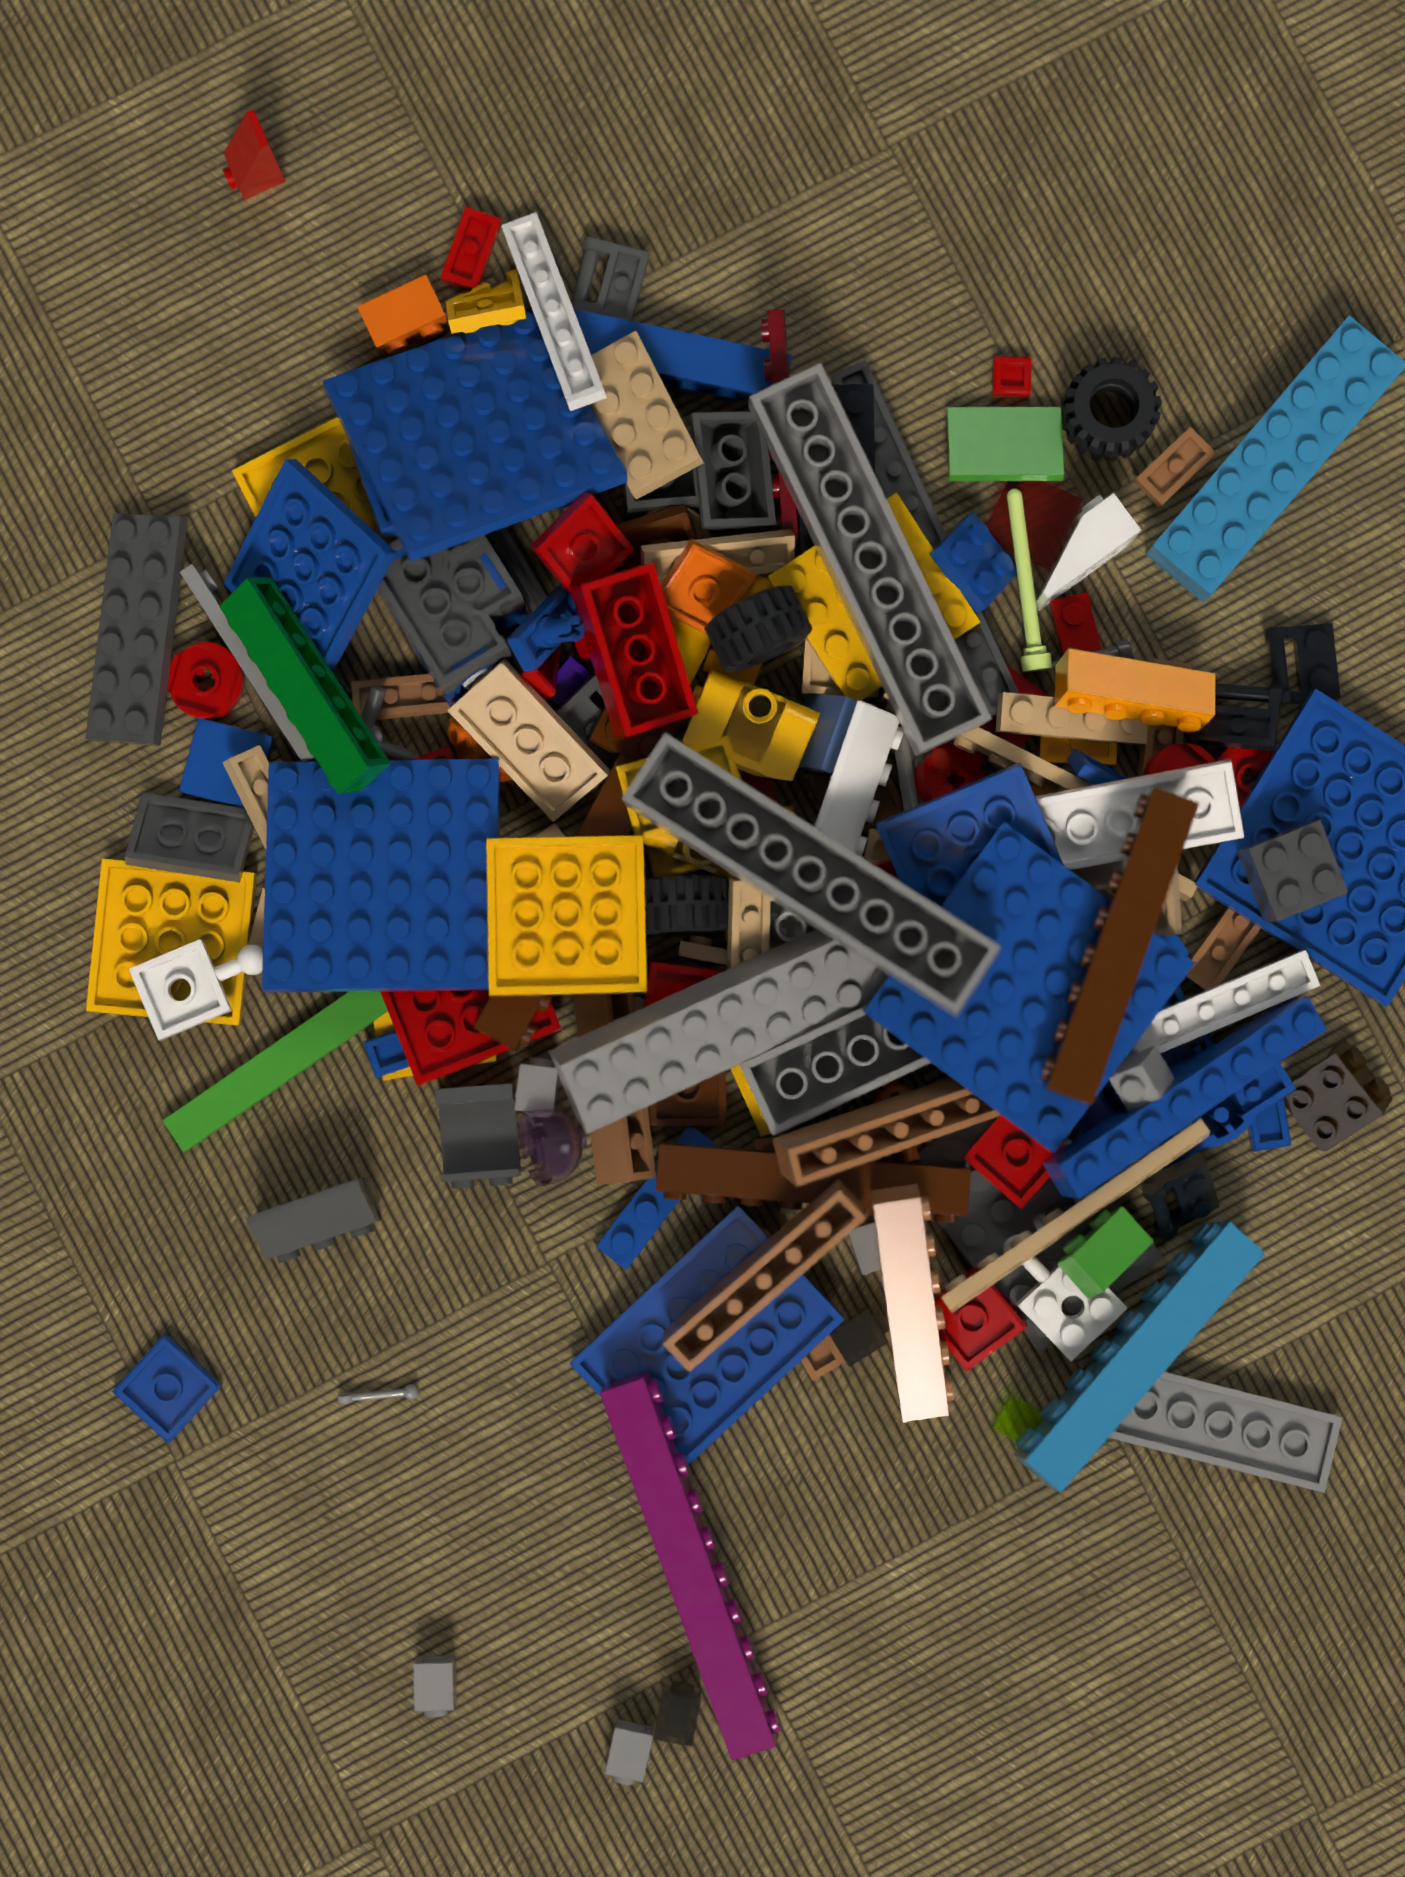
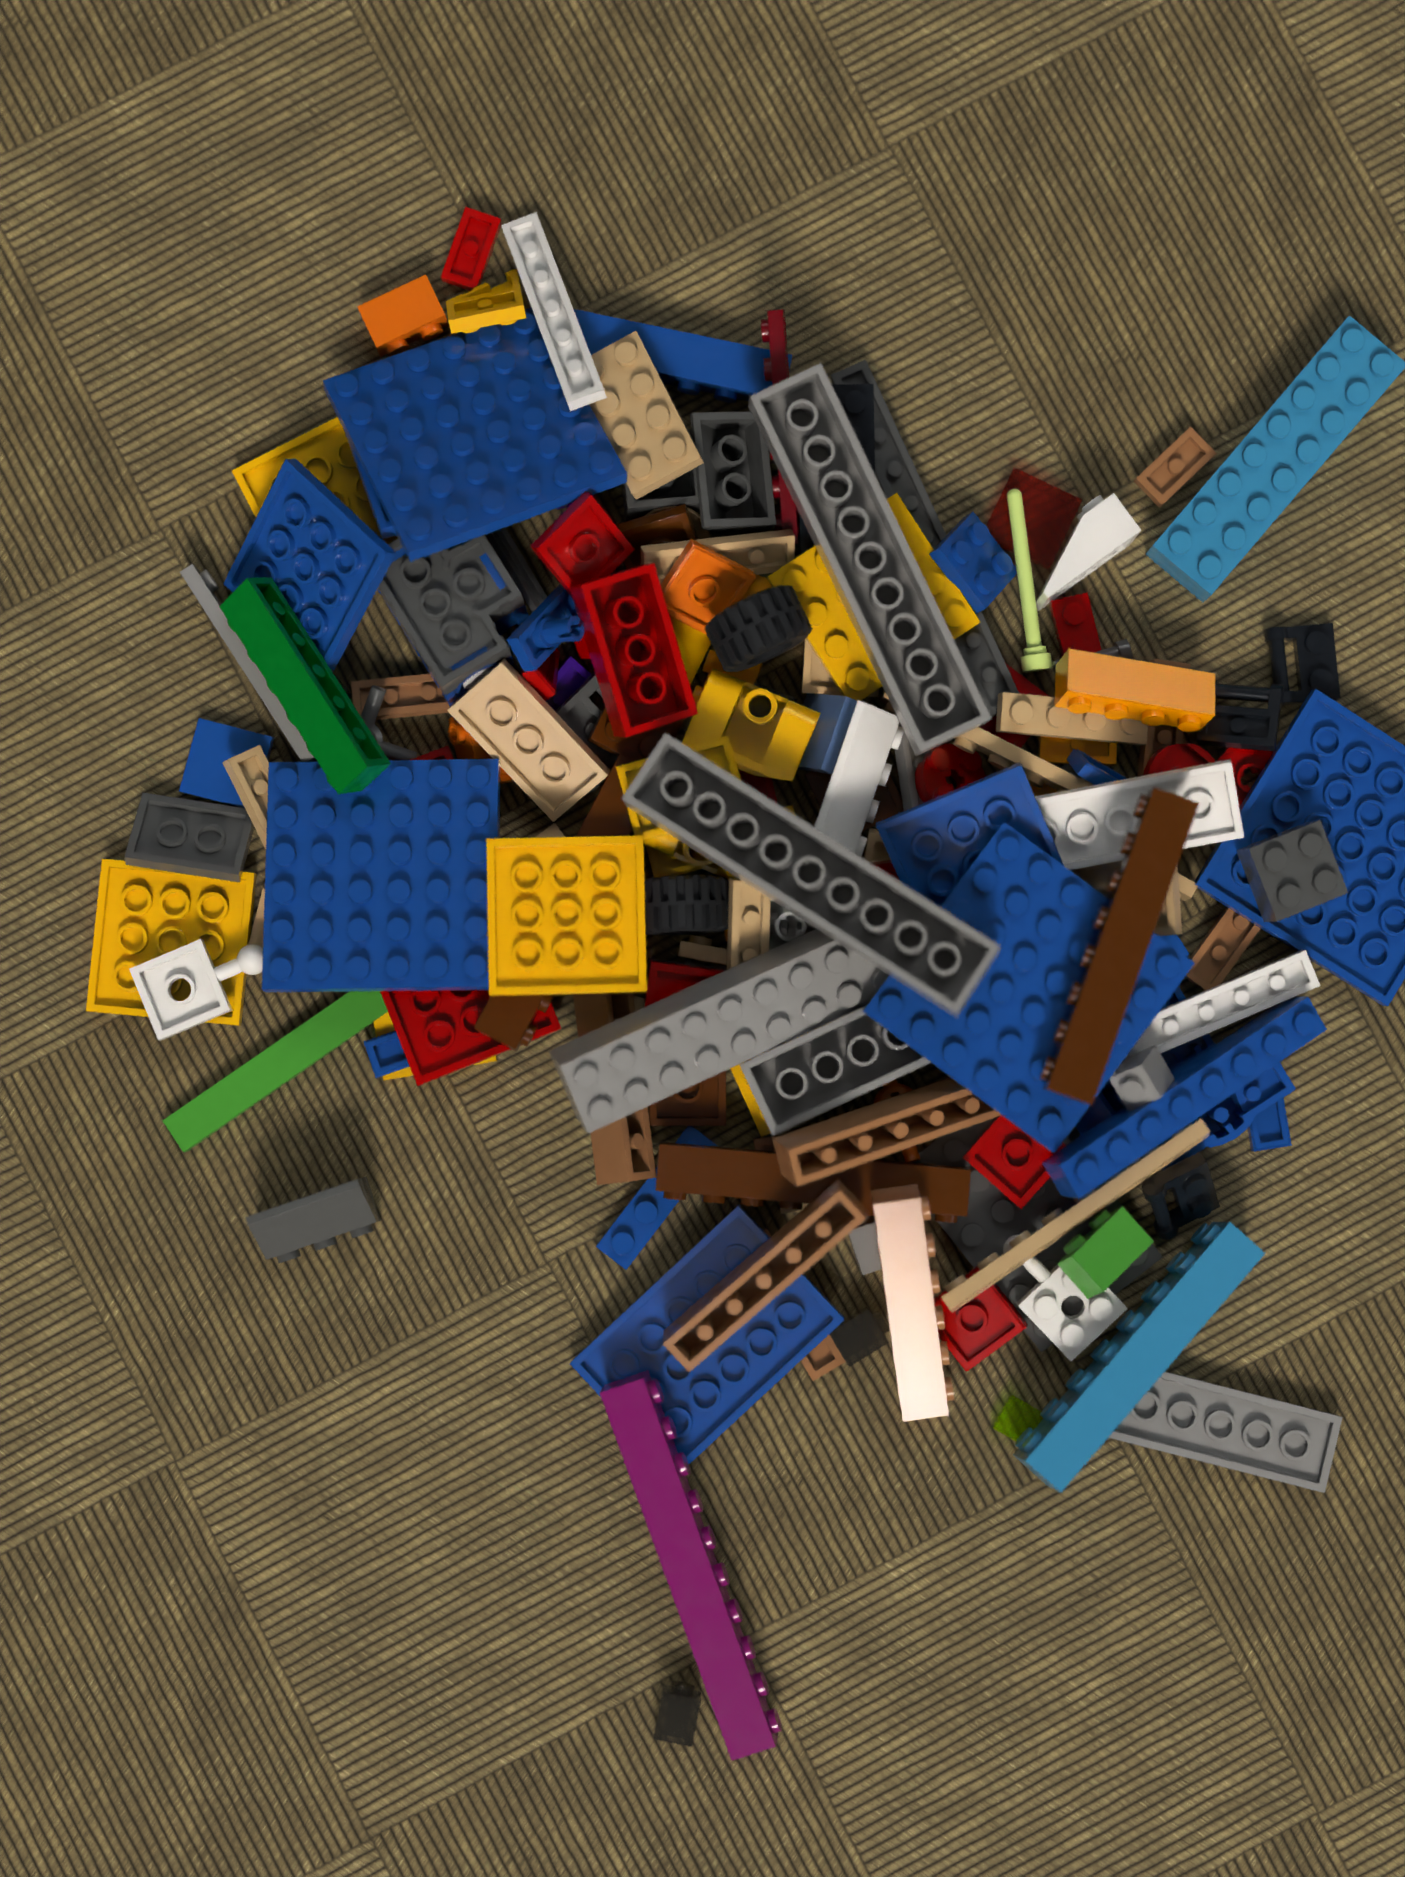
(136, 629): dark grey plate -> none
(167, 1388): blue tile -> none
(194, 662): red plate -> none
(251, 159): red slope -> none
(409, 1392): light grey hinge -> none
(435, 1684): light grey brick -> none
(478, 1134): dark grey panel -> none
(537, 1085): light grey brick -> none
(552, 1144): cylinder -> none
(620, 282): dark grey plate -> none
(629, 1752): light grey brick -> none
(1005, 444): bright green tile -> none
(1011, 376): red tile -> none
(1127, 383): black tyre -> none
(1337, 1097): dark brown bracket -> none

